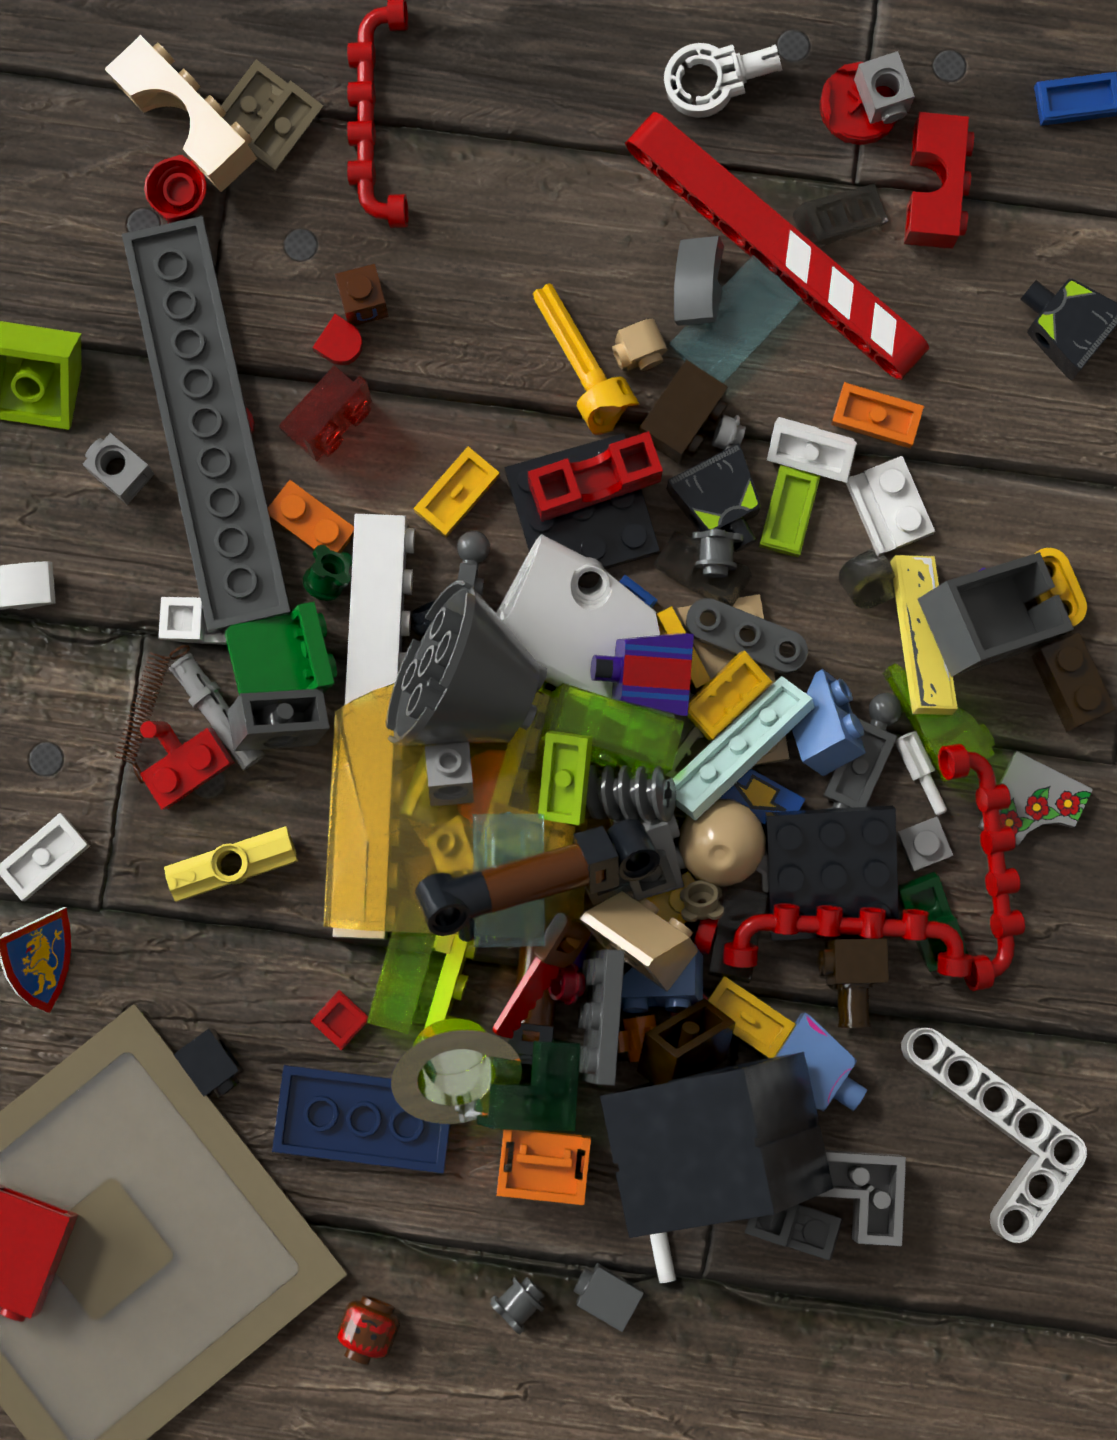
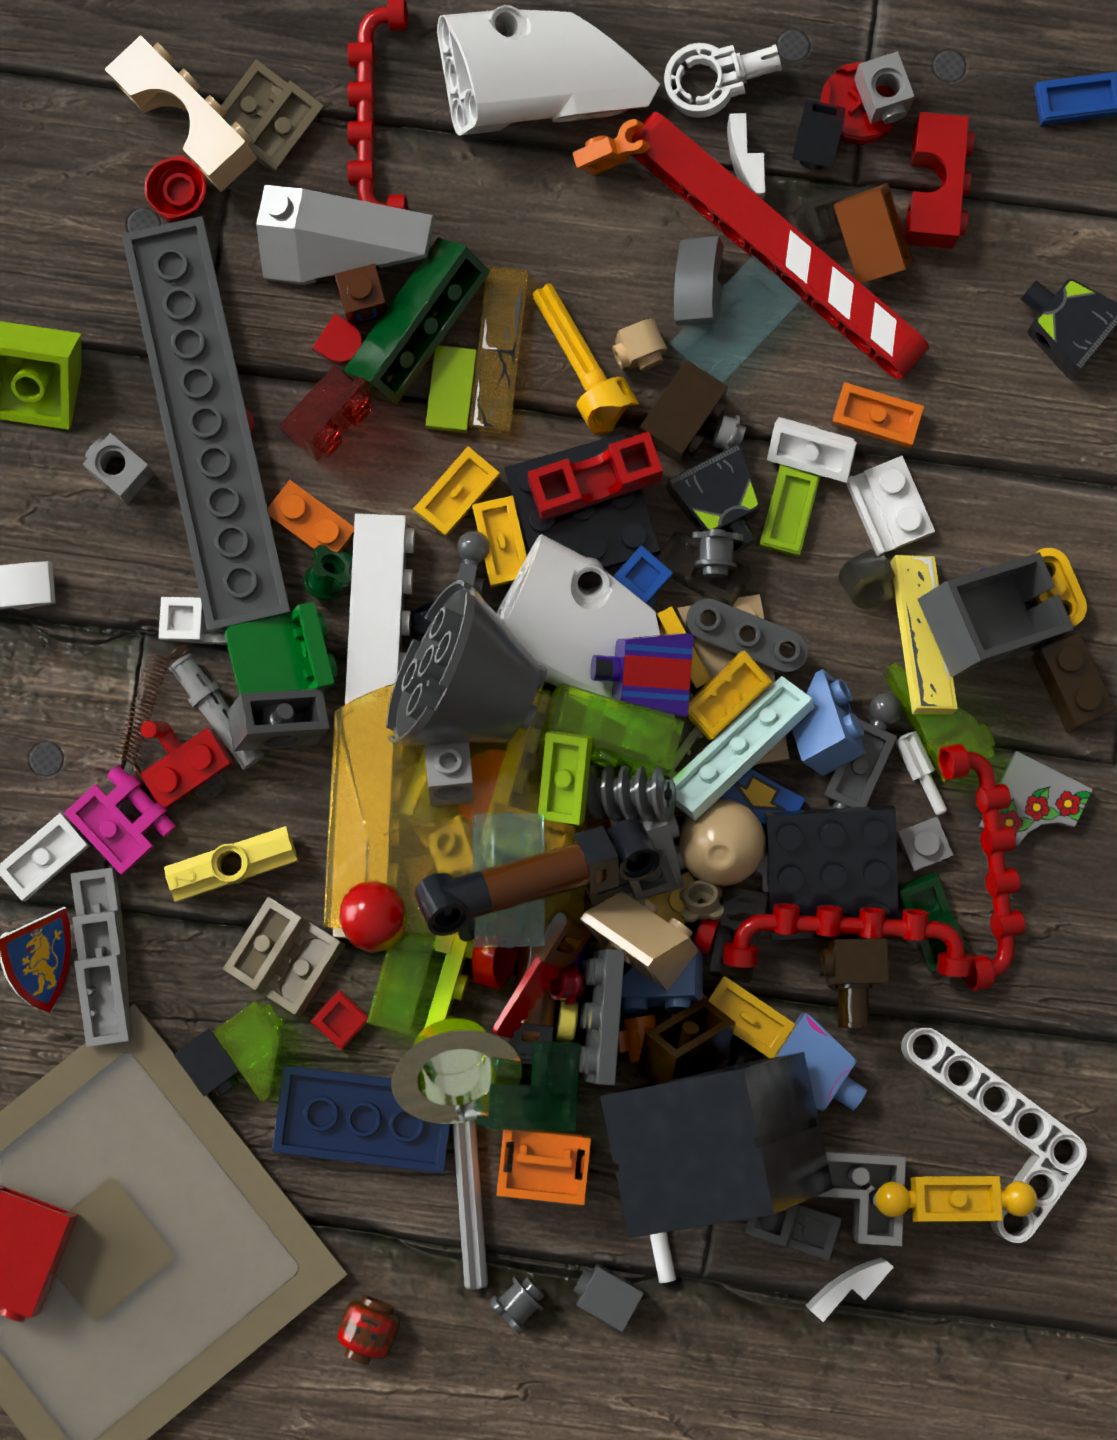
(101, 957): none -> light grey slope
(110, 829): none -> dark pink plate
(254, 1046): none -> clear neon green slope
(284, 957): none -> dark tan slope
(323, 234): none -> light grey wedge
(373, 916): none -> red hair
(417, 320): none -> dark green brick
(451, 389): none -> lime tile
(470, 1205): none -> light grey axle
(493, 965): none -> red hat
(498, 350): none -> clear yellow tile
(501, 526): none -> yellow plate
(541, 70): none -> white panel
(565, 1021): none -> light yellow tile
(605, 153): none -> orange plate
(643, 574): none -> blue tile
(747, 166): none -> white slope
(818, 134): none -> black brick
(861, 1279): none -> white slope
(873, 233): none -> dark orange brick
(956, 1199): none -> yellow plate

